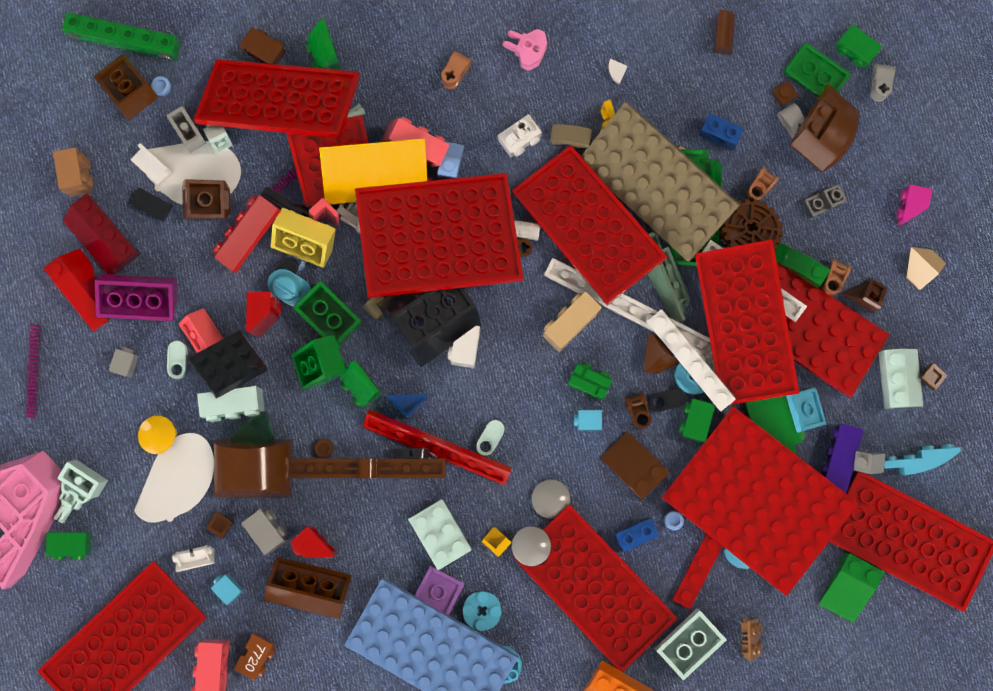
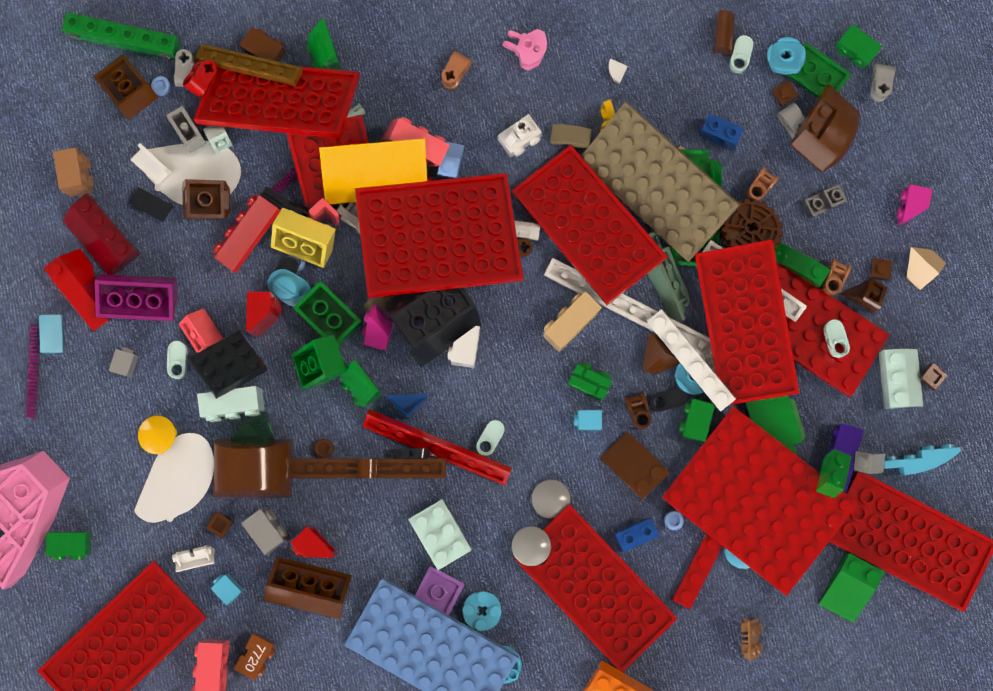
(51, 334): none -> medium azure slope
(77, 487): light aqua brick -> none
(182, 69): none -> light grey piece
(198, 80): none -> red piece
(250, 64): none -> pearl gold tile
(378, 329): none -> dark pink slope
(496, 541): yellow panel -> none
(690, 644): light aqua brick -> none
(741, 50): none -> light aqua piece
(790, 65): none -> medium azure plate
(806, 410): medium azure tile -> none
(833, 473): none -> green brick
(835, 333): none -> light aqua piece
(880, 269): none -> reddish brown plate

